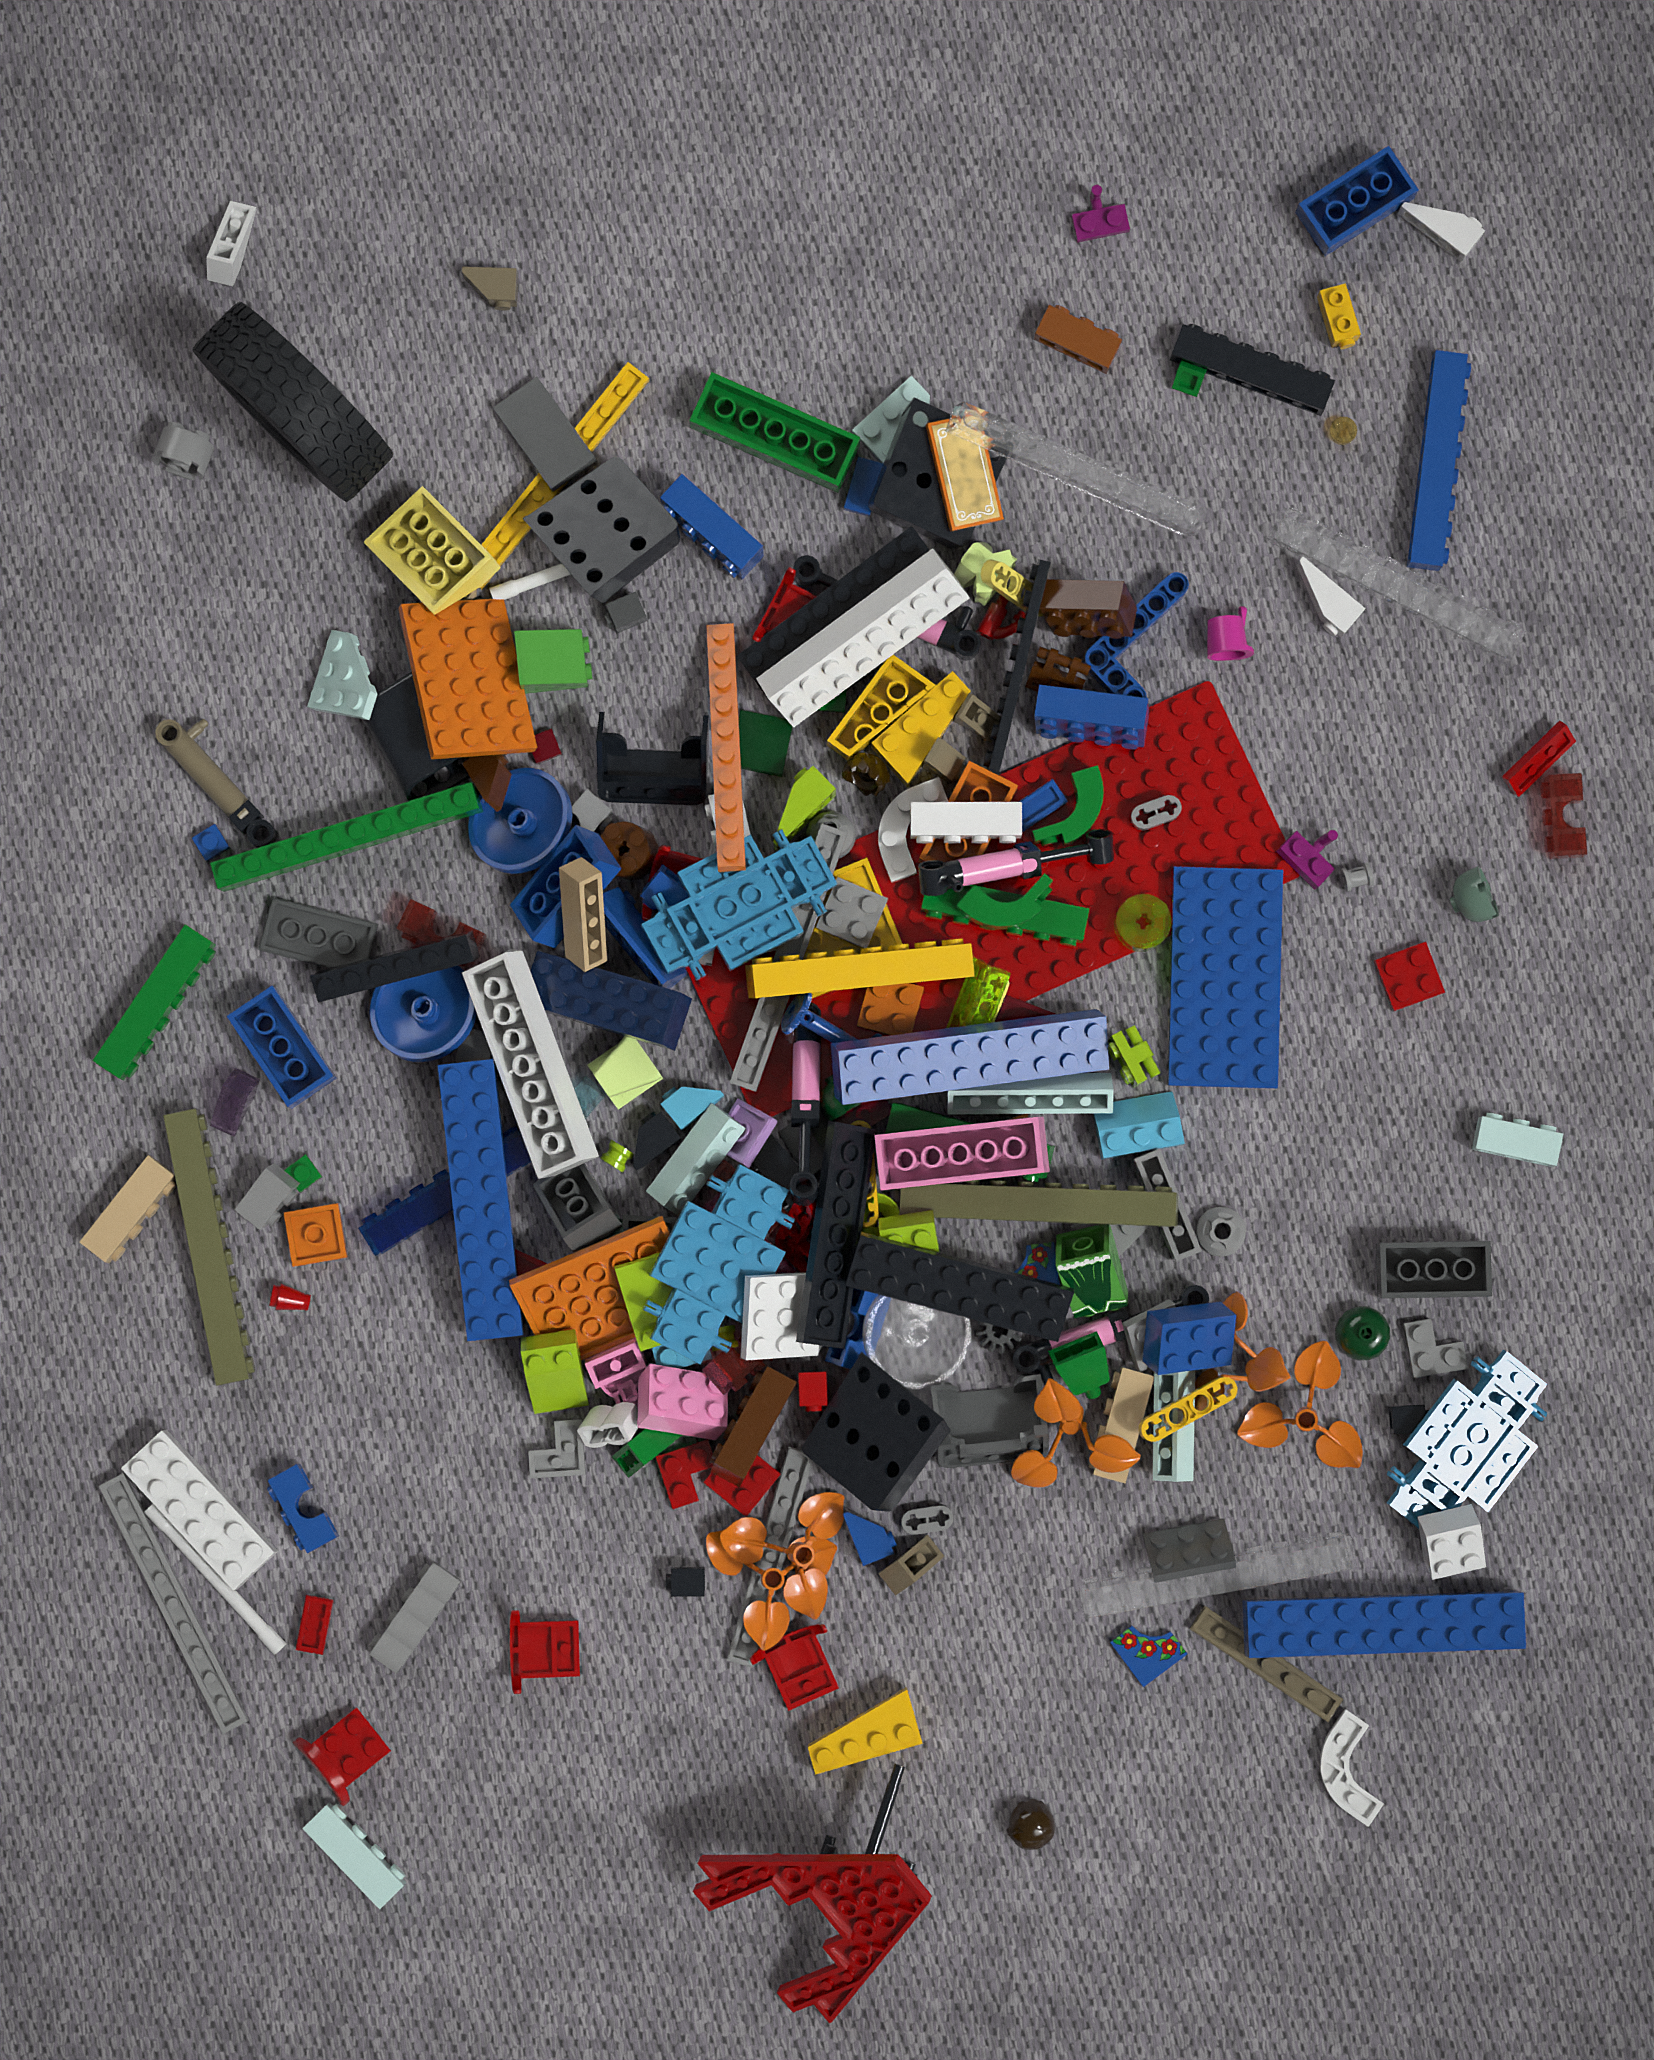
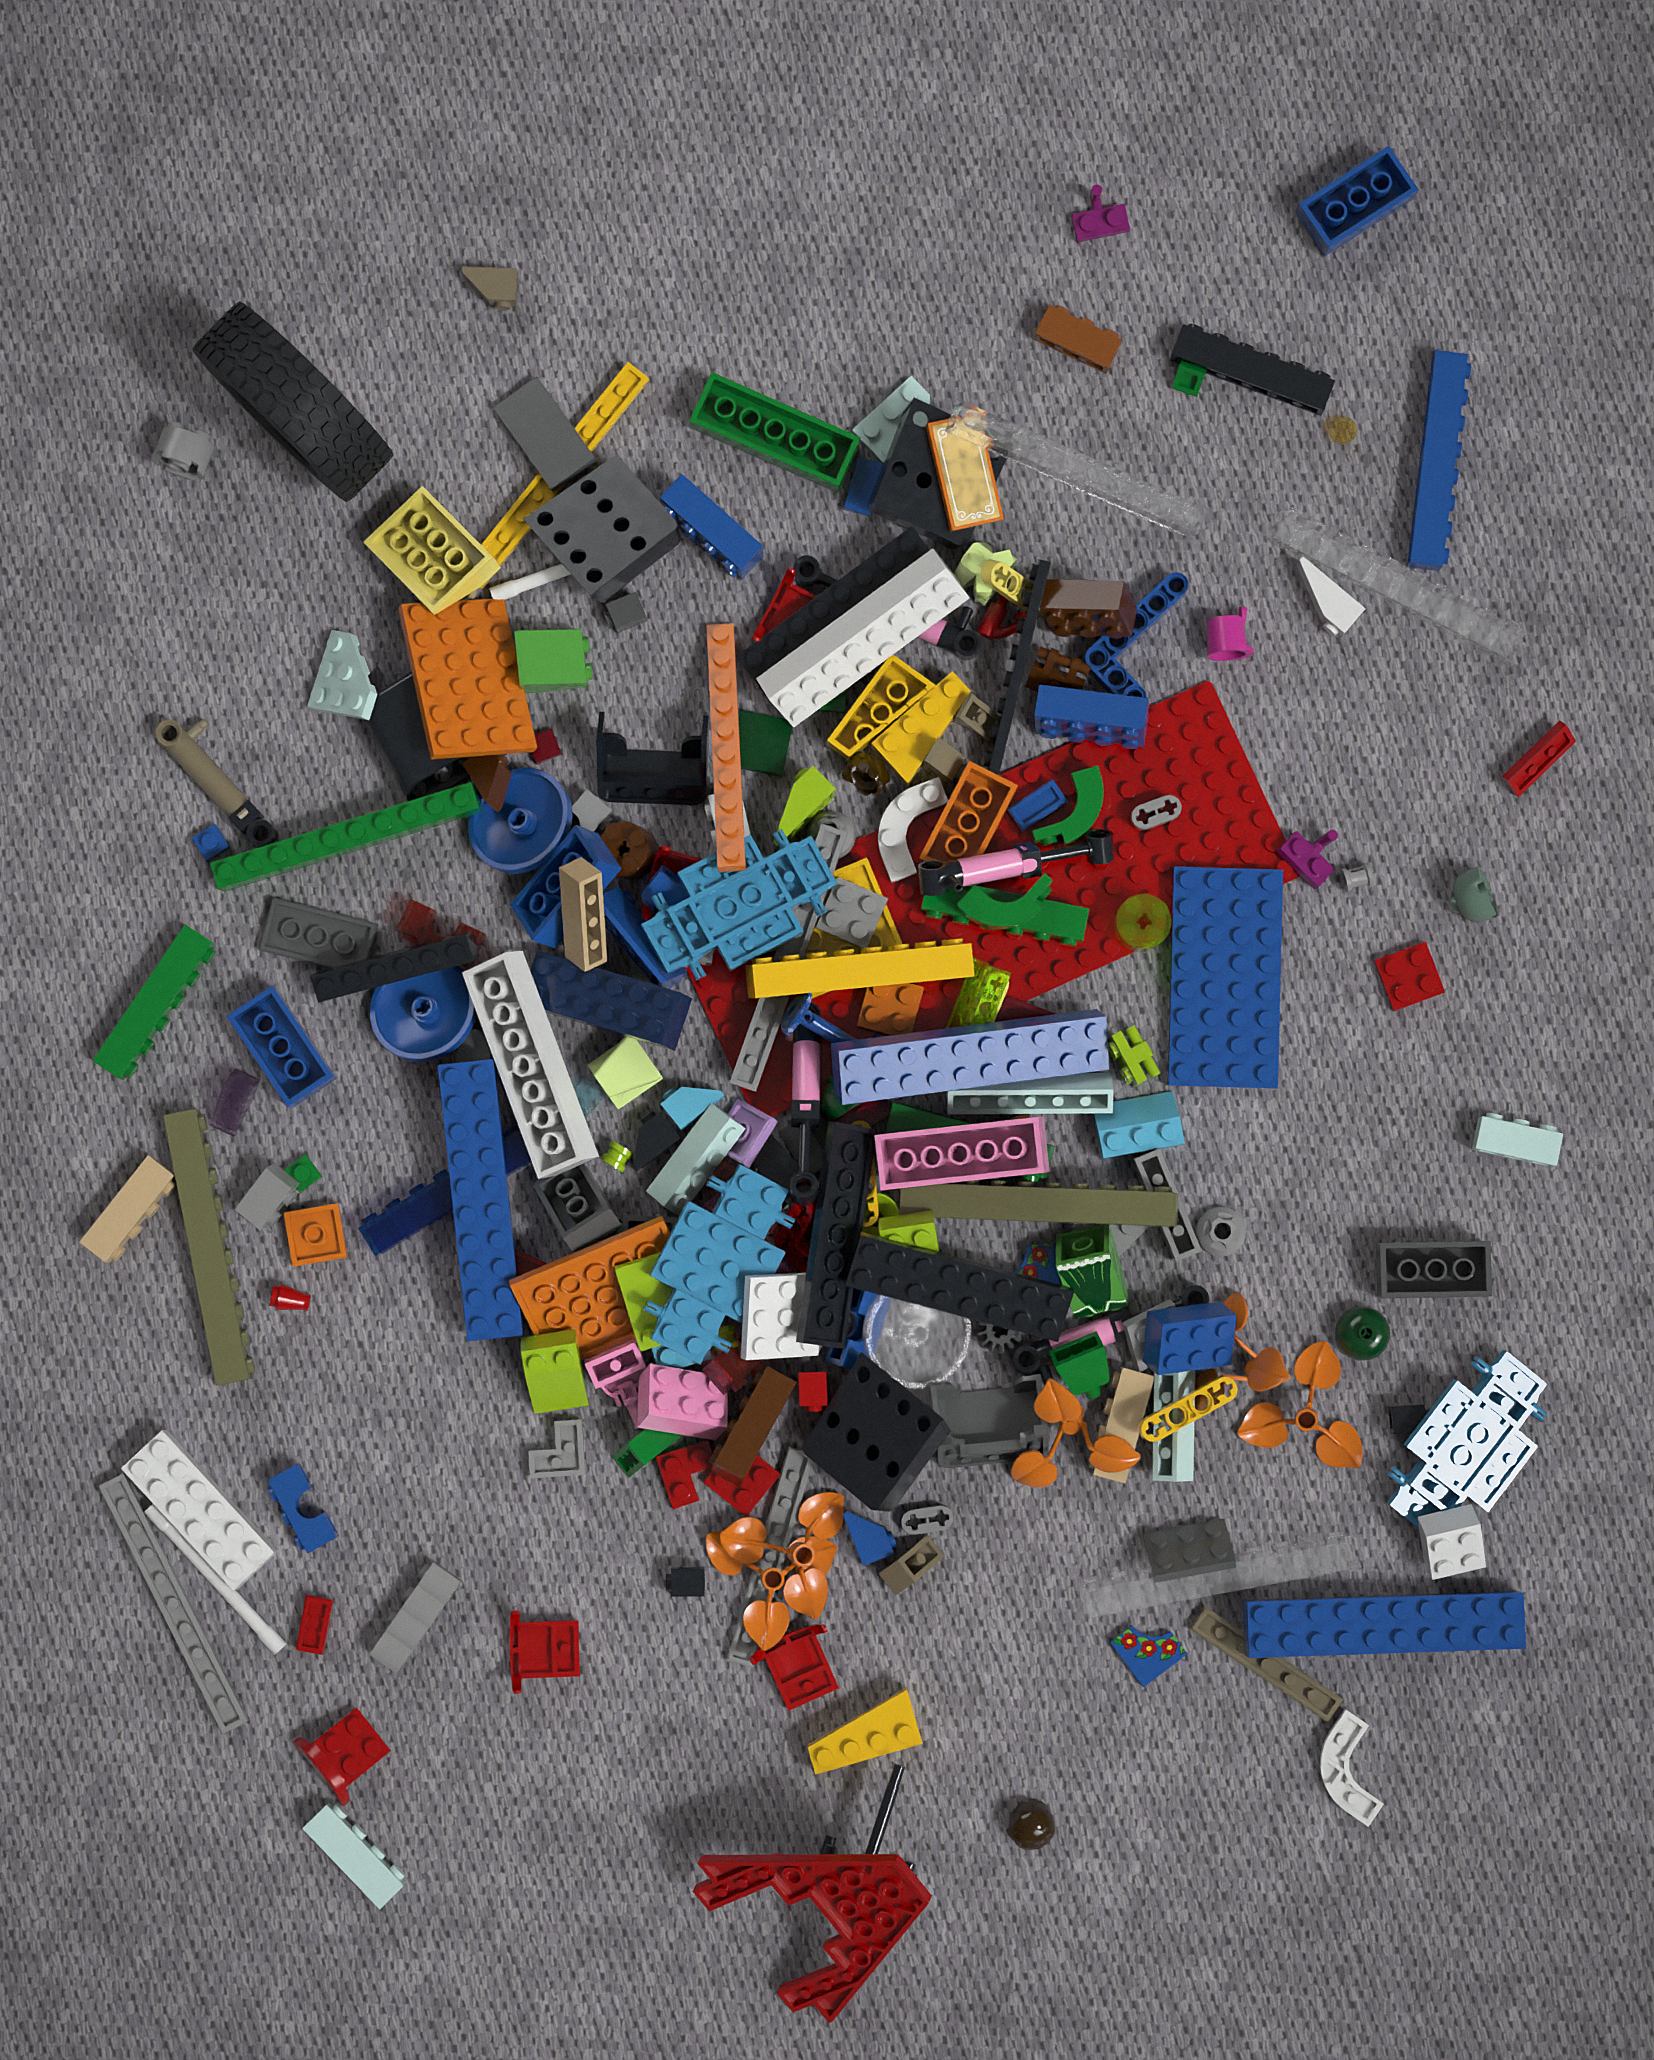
(230, 244): white slope -> none
(609, 1425): white brick -> none
(966, 821): white brick -> none
(1339, 316): yellow brick -> none
(1427, 1357): light grey plate -> none
(1448, 229): white slope -> none
(1562, 839): clear red arch -> none

